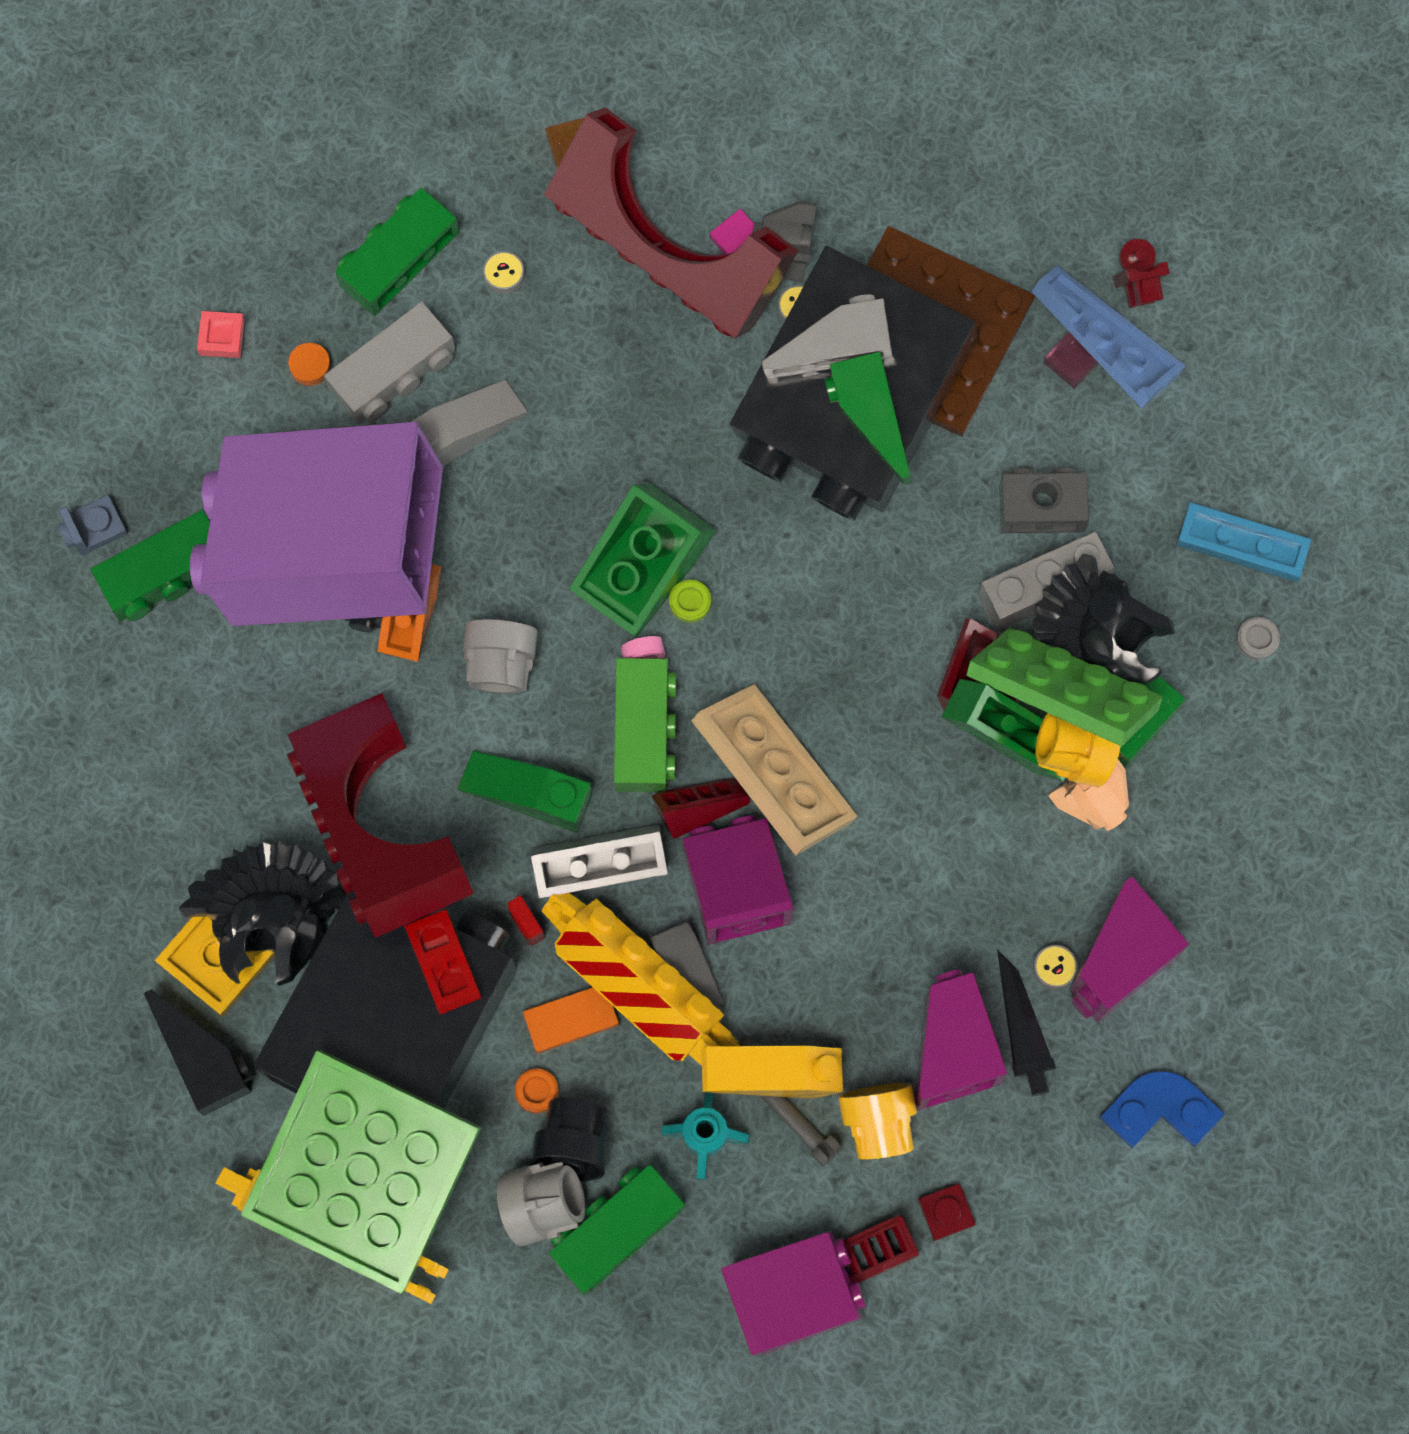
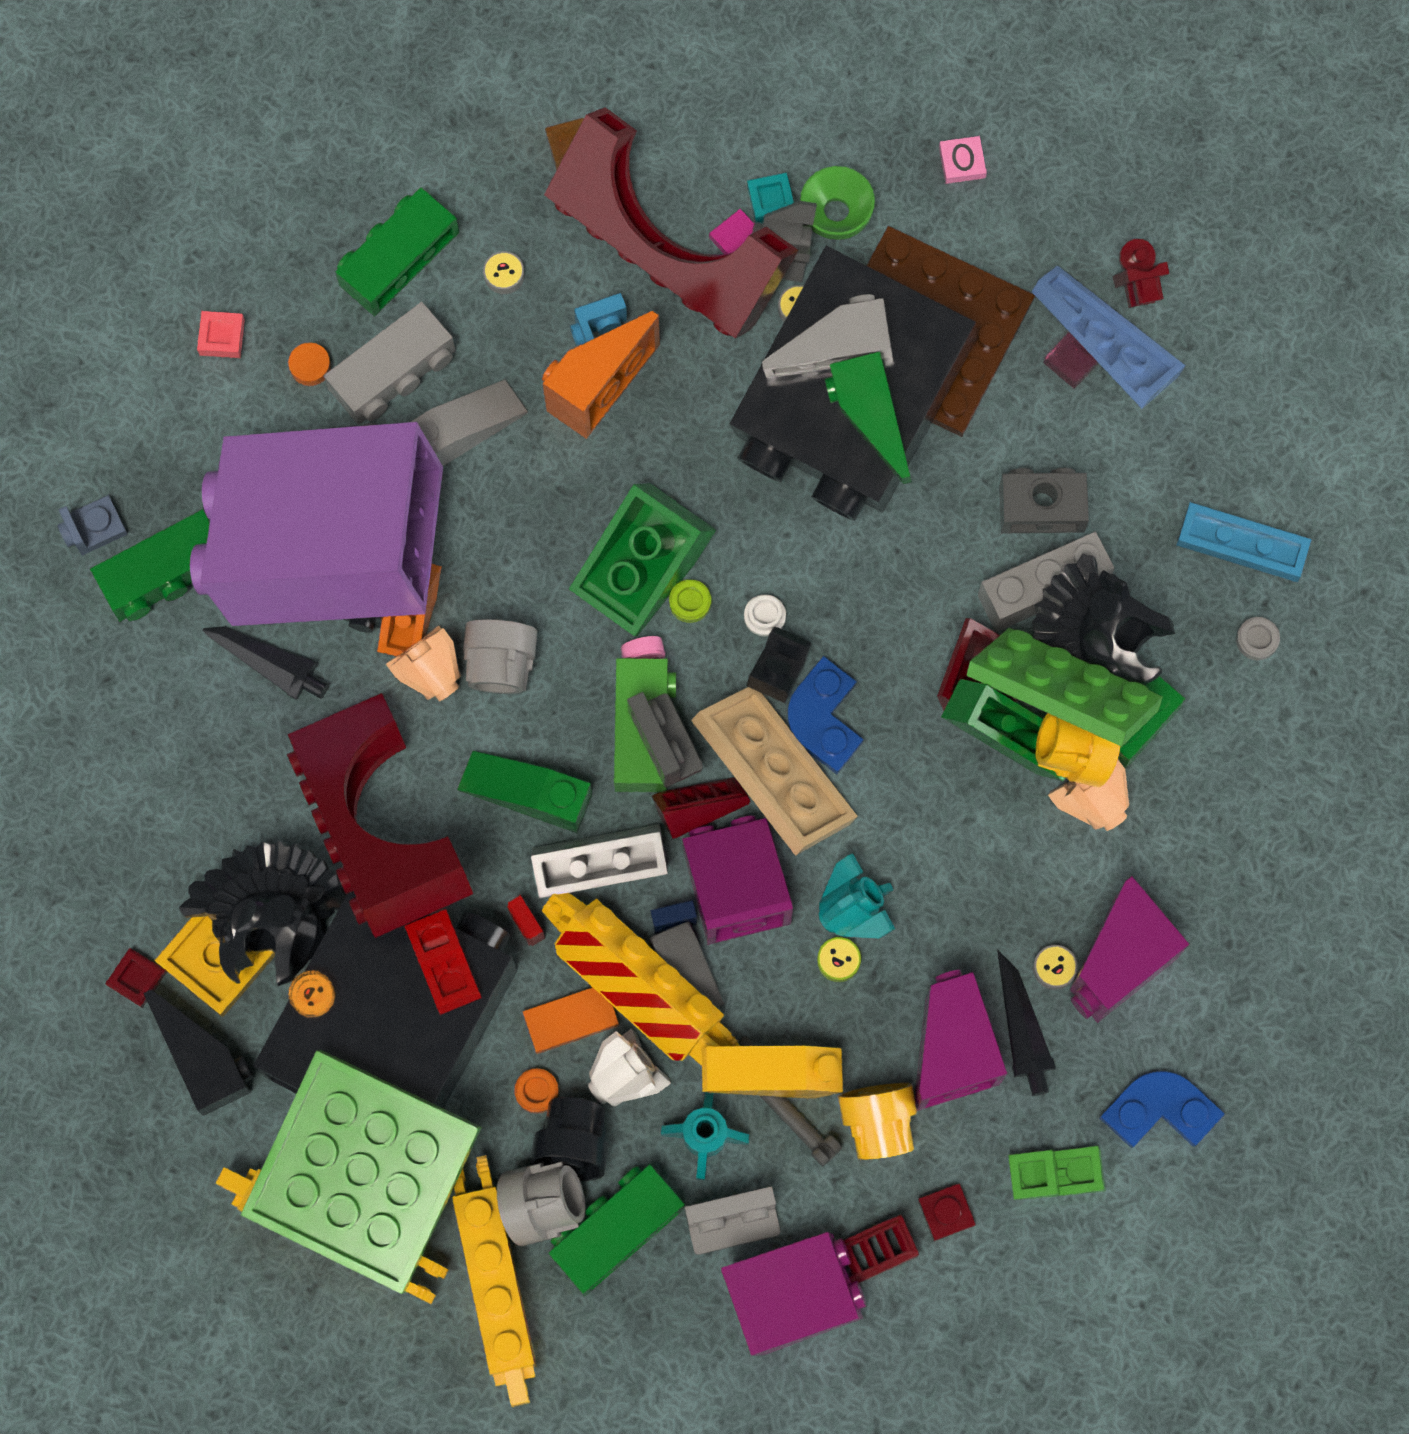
(135, 976): none -> dark red tile
(277, 665): none -> black bar
(311, 994): none -> clear orange tile
(429, 665): none -> light nougat brick
(495, 1285): none -> yellow hinge
(597, 372): none -> orange slope
(598, 316): none -> dark azure bracket
(624, 1071): none -> white brick
(664, 738): none -> dark grey bracket
(672, 916): none -> dark blue tile
(732, 1221): none -> light grey bracket
(763, 614): none -> white plate
(769, 194): none -> teal plate
(779, 664): none -> black bracket
(812, 717): none -> blue plate
(839, 959): none -> light yellow tile
(840, 185): none -> bright green piece
(853, 904): none -> teal brick
(962, 159): none -> bright pink tile
(1056, 1173): none -> bright green slope

